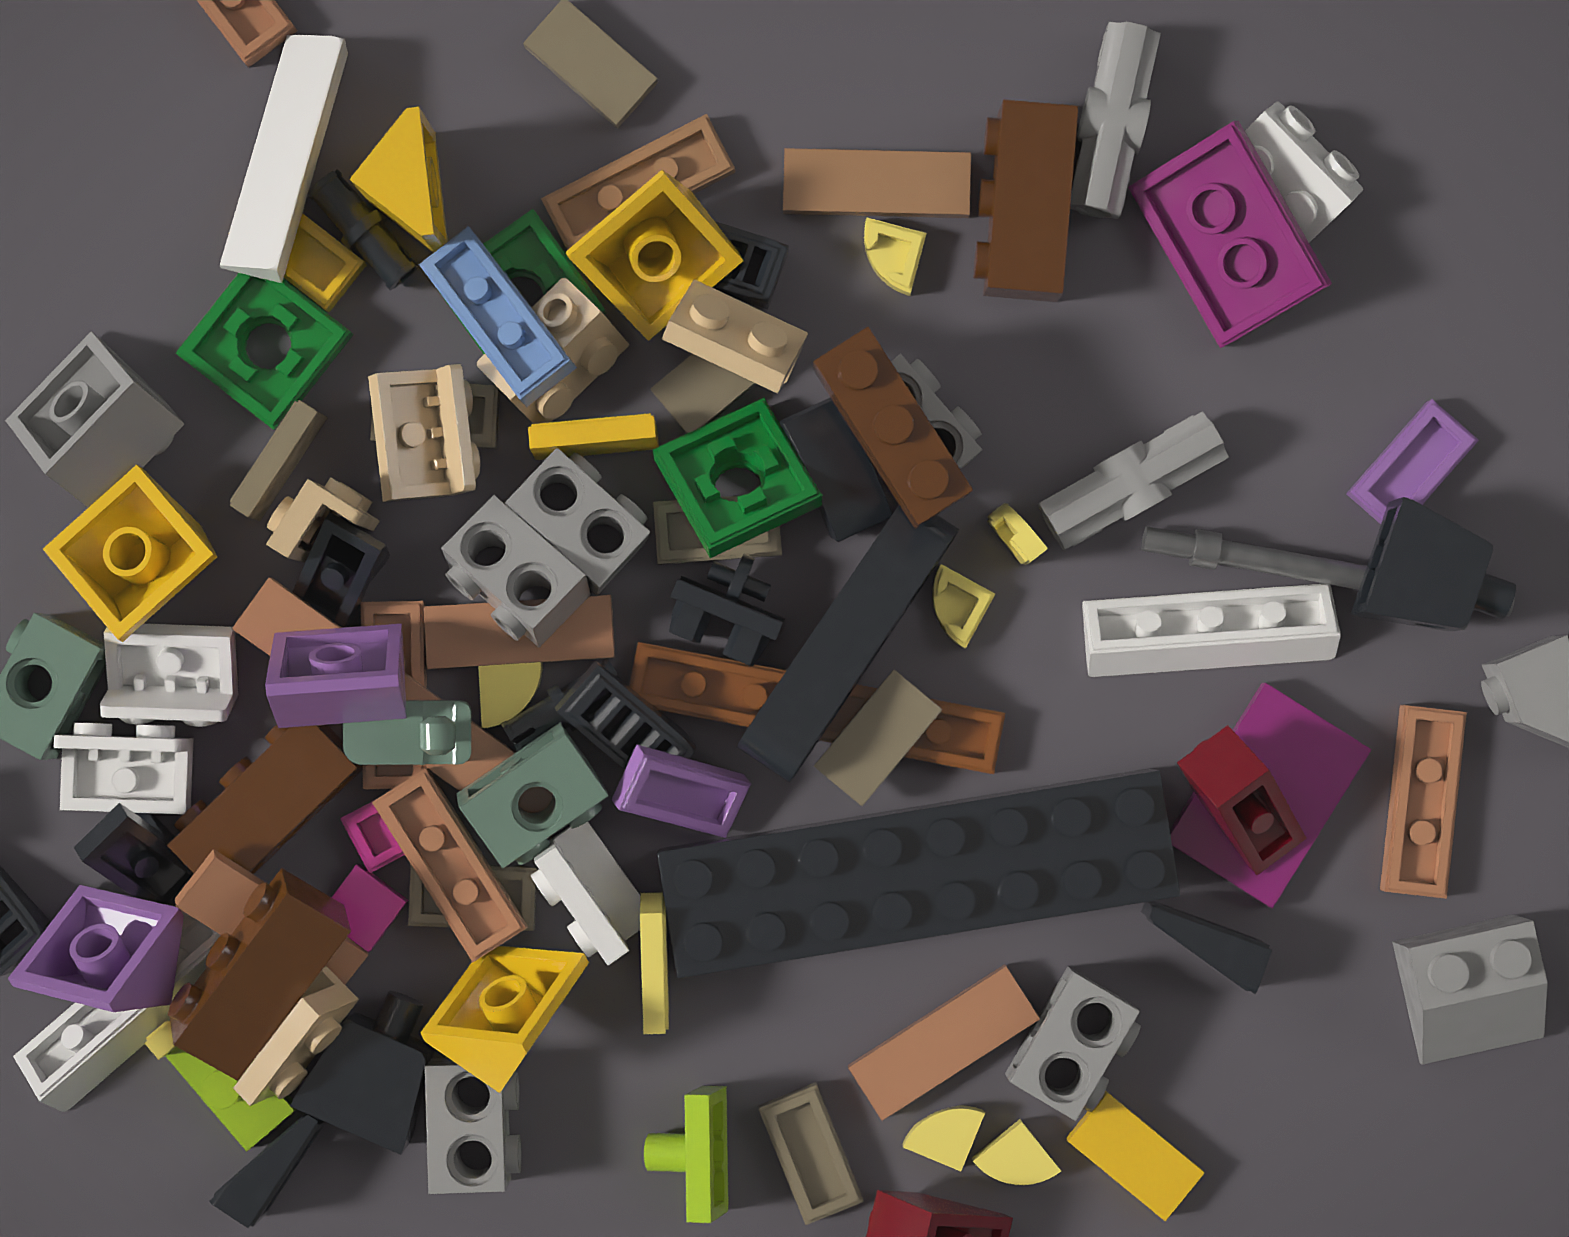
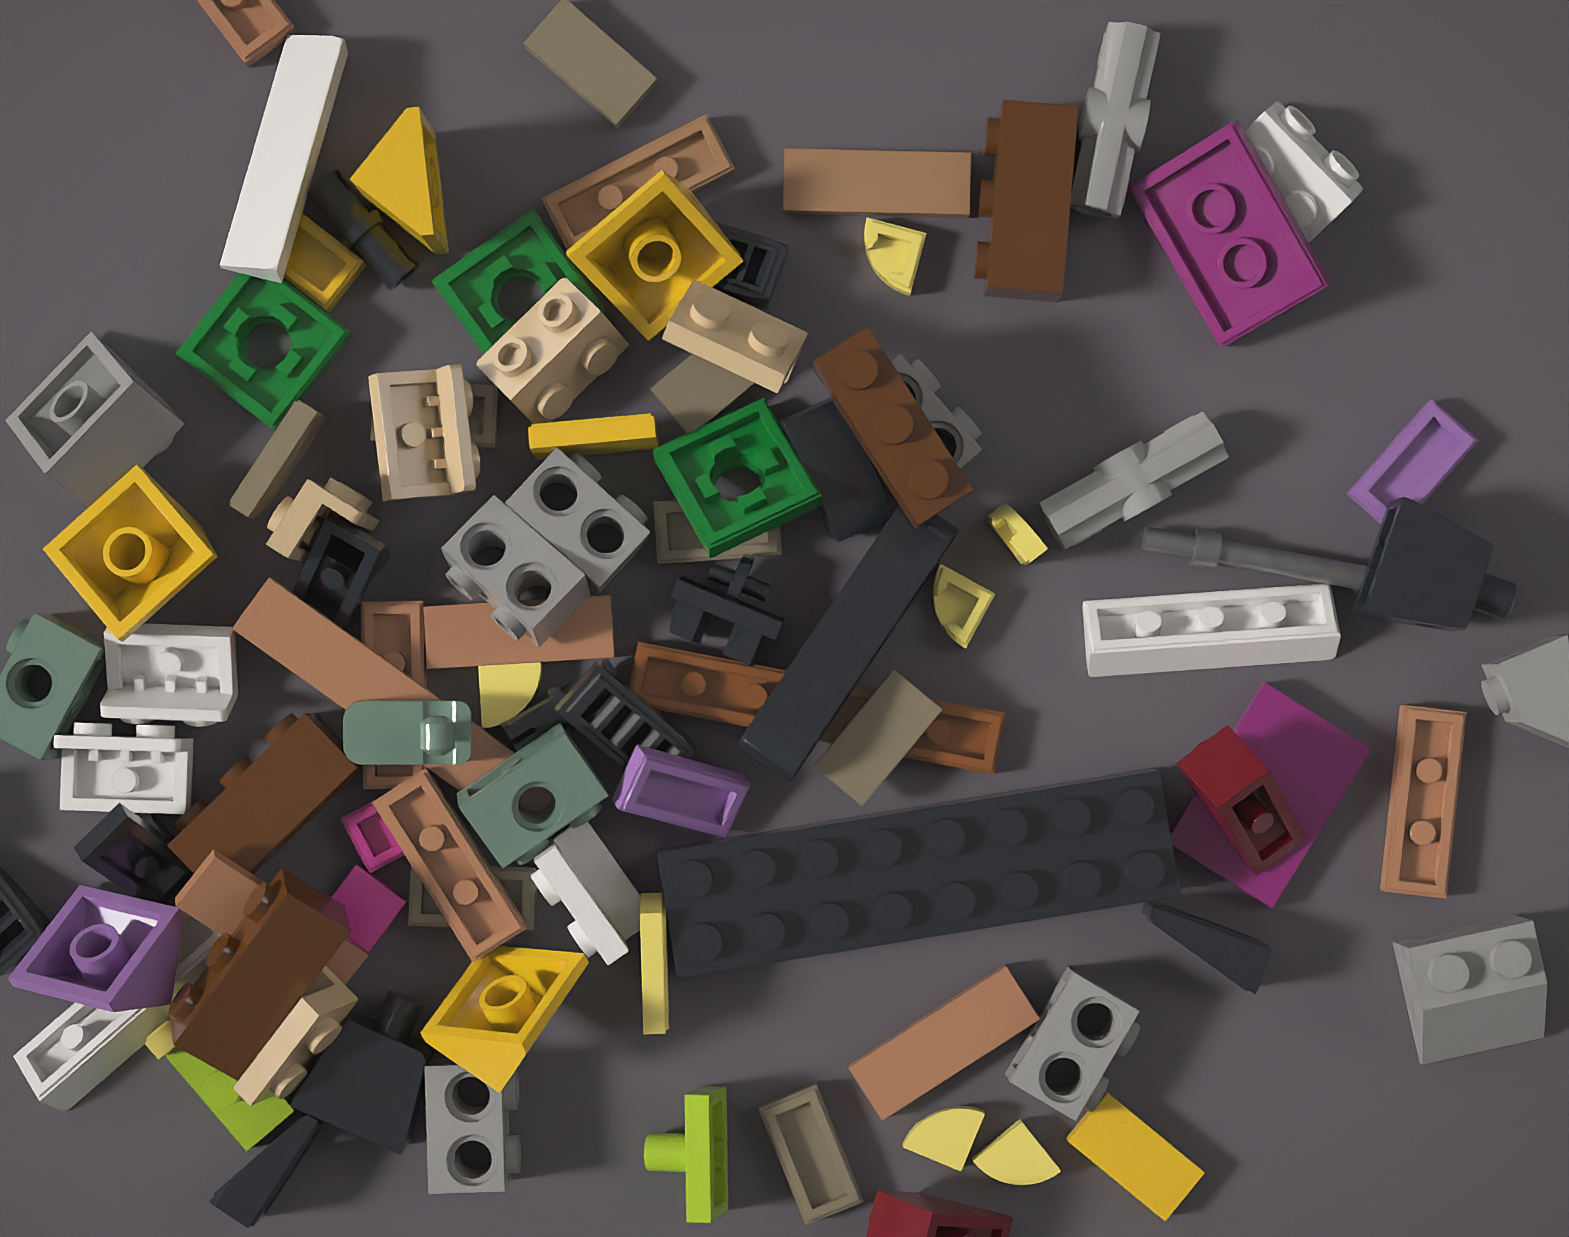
(337, 676): medium lavender slope -> none
(497, 316): medium blue tile -> none

